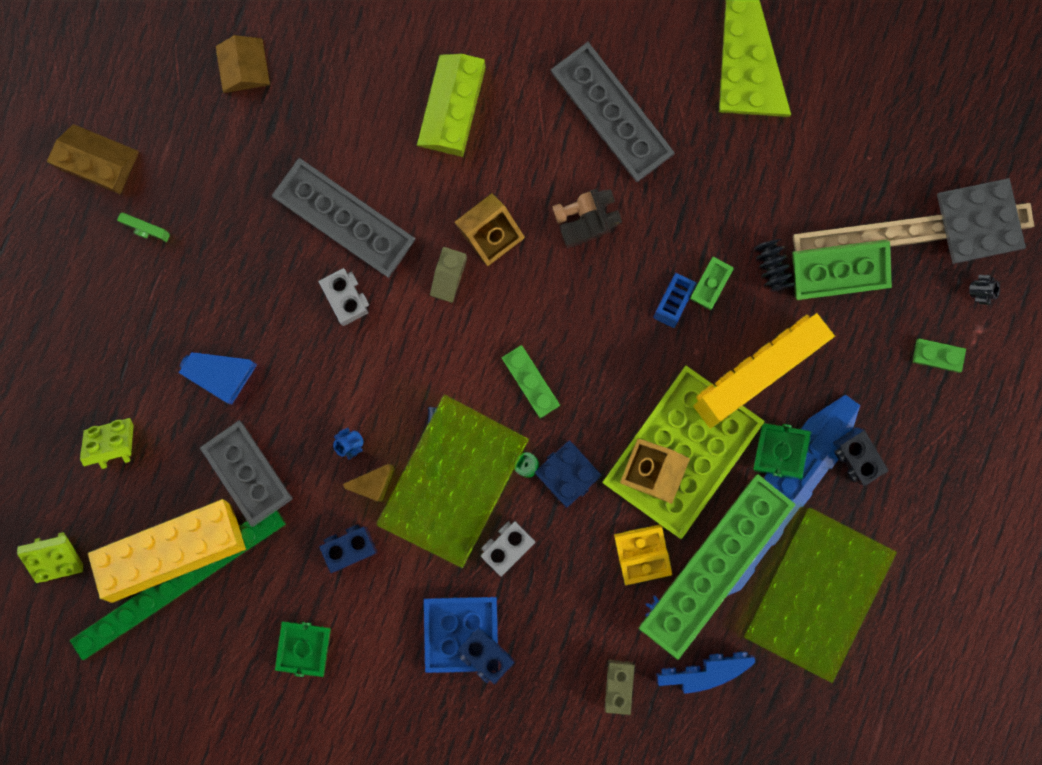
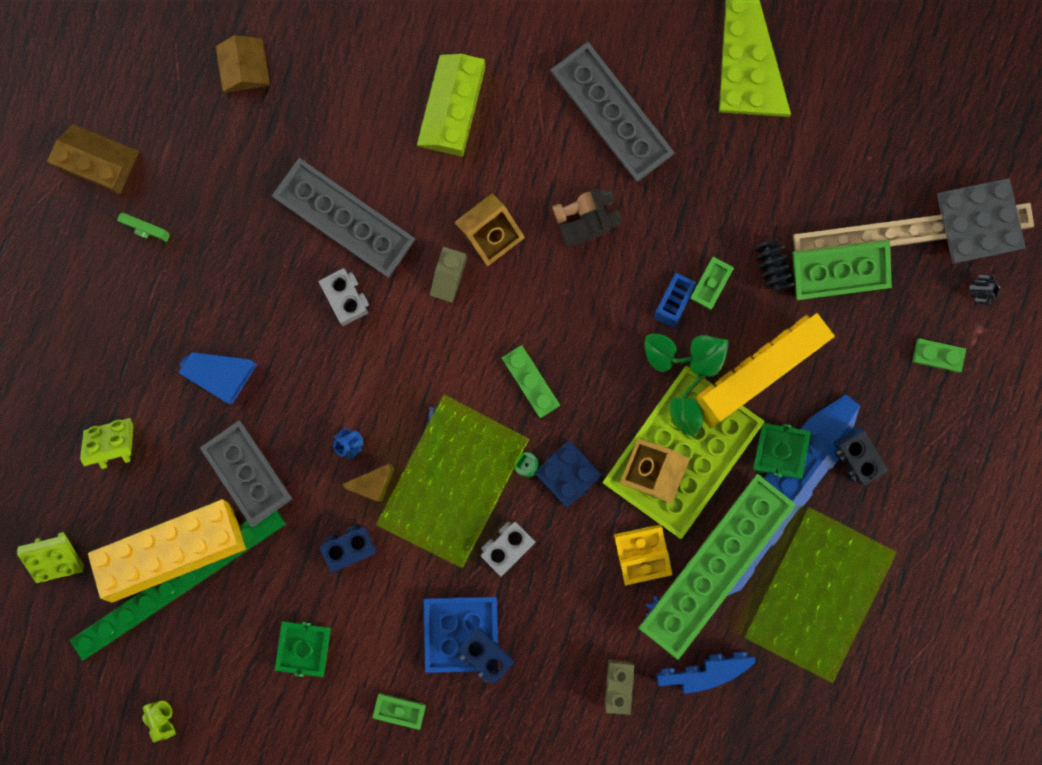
(156, 718): none -> lime plate
(399, 711): none -> bright green plate
(706, 360): none -> green plant

